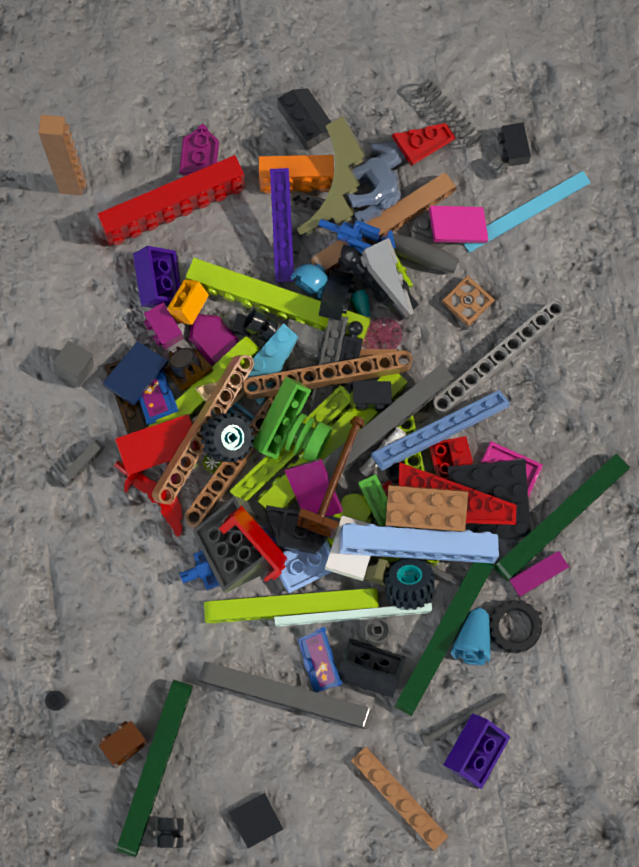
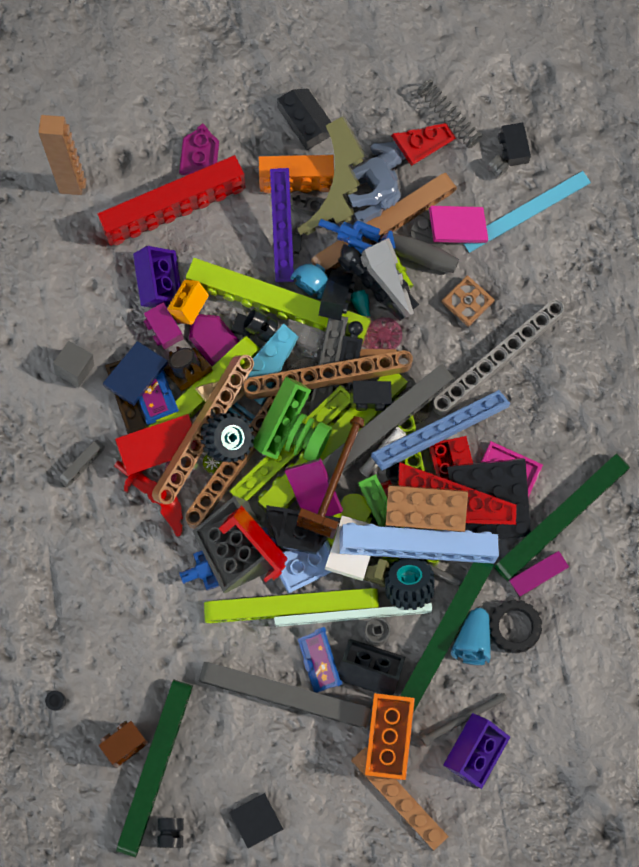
(389, 736): none -> orange brick

